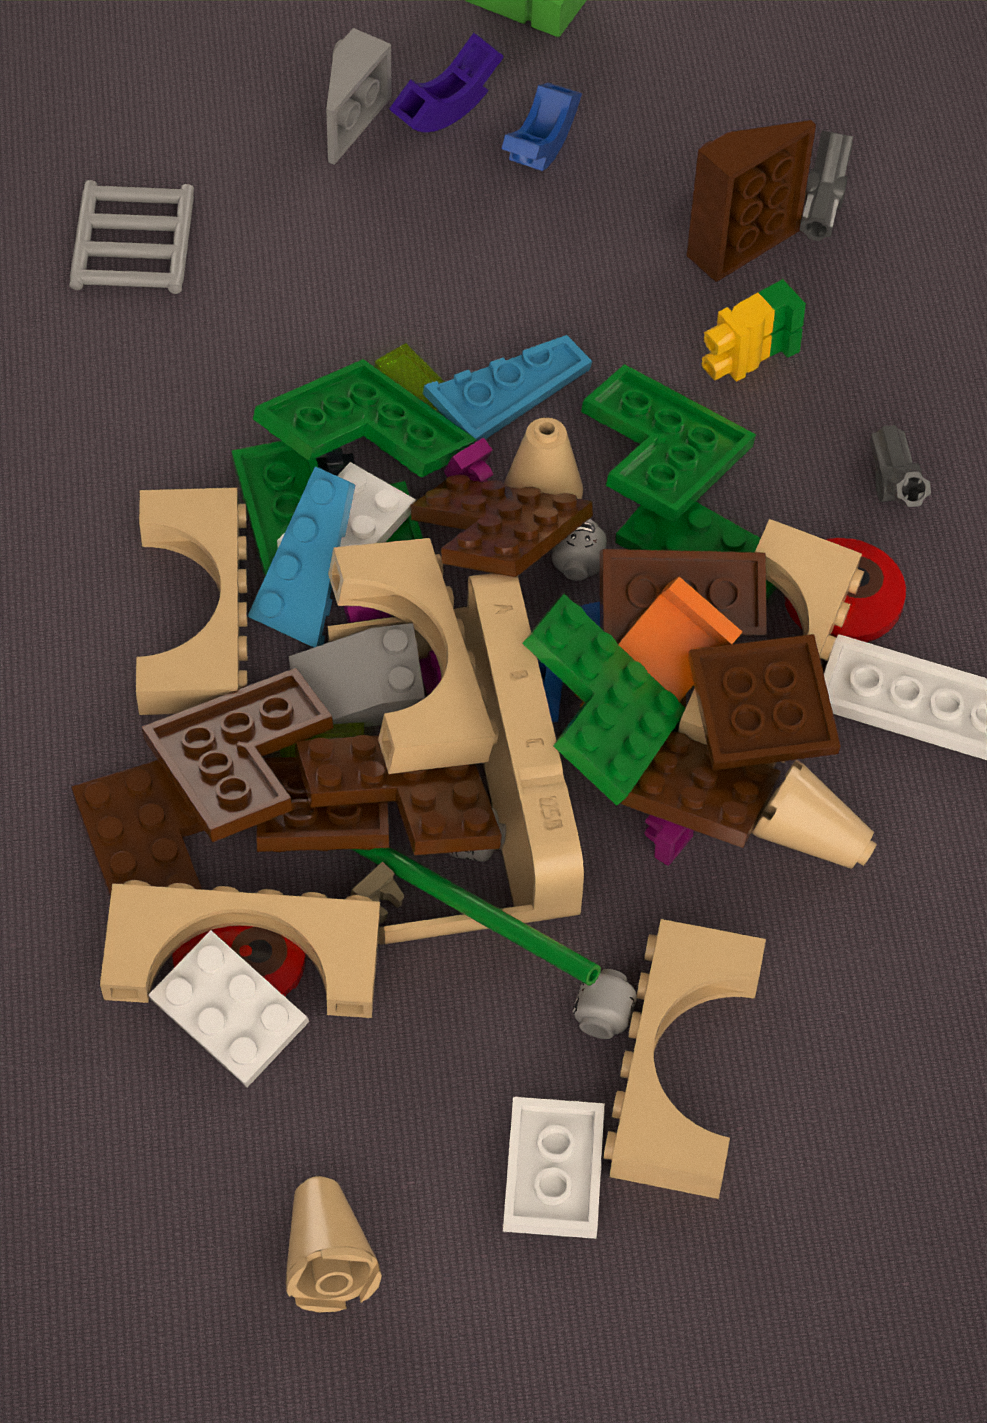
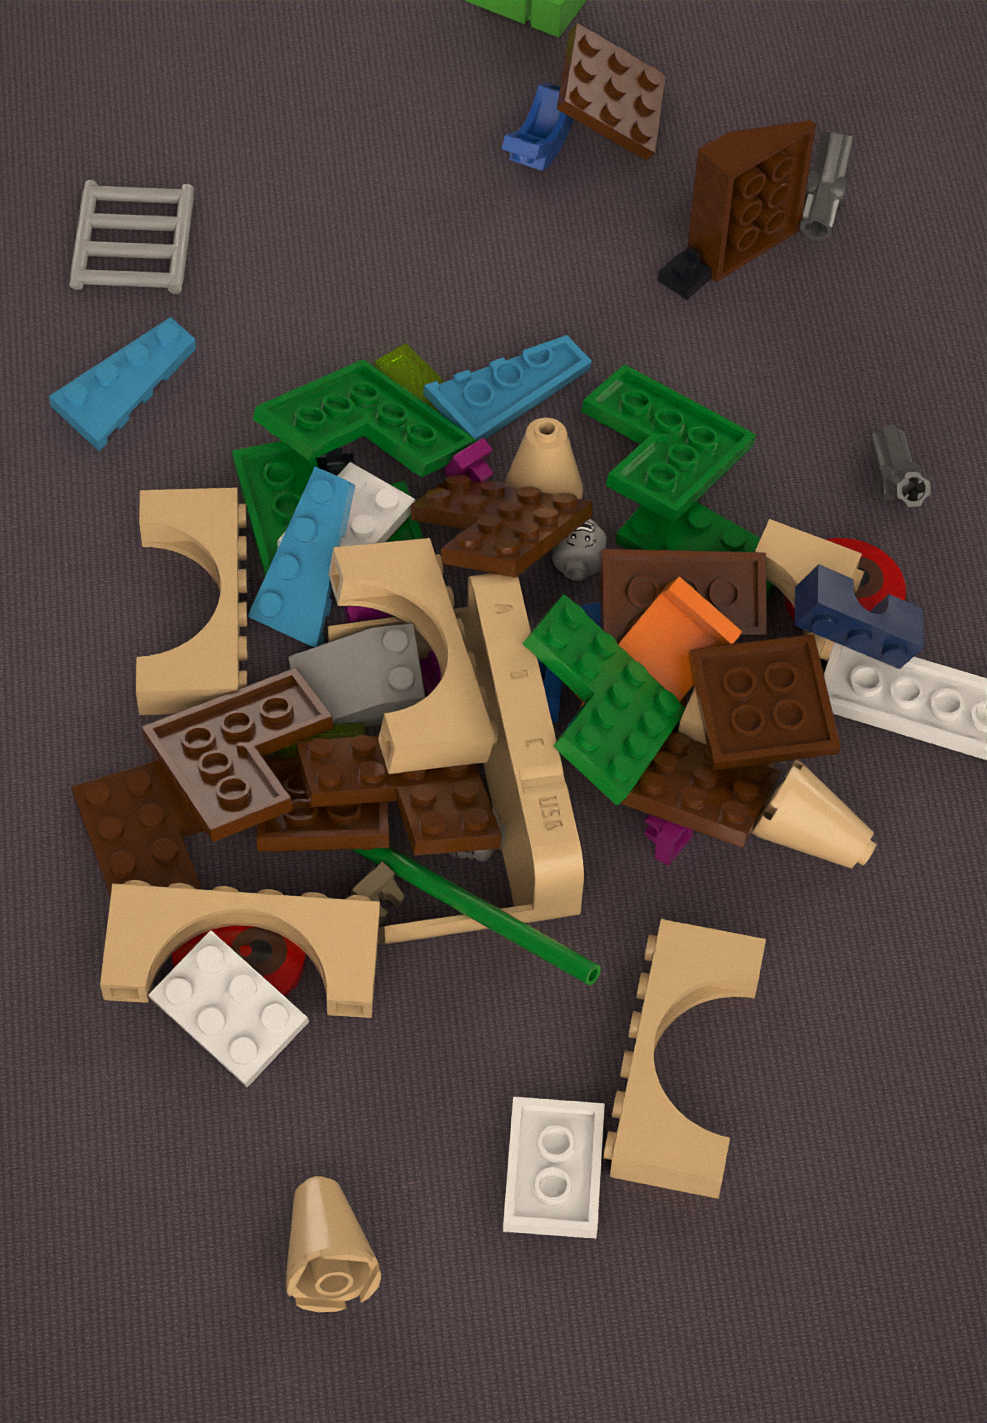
(113, 388): none -> dark azure wing
(356, 89): light grey slope -> none
(451, 94): dark purple arch -> none
(605, 1005): light grey head -> none
(611, 92): none -> reddish brown plate
(685, 273): none -> black tile
(755, 331): yellow hips -> none
(830, 609): none -> dark blue arch

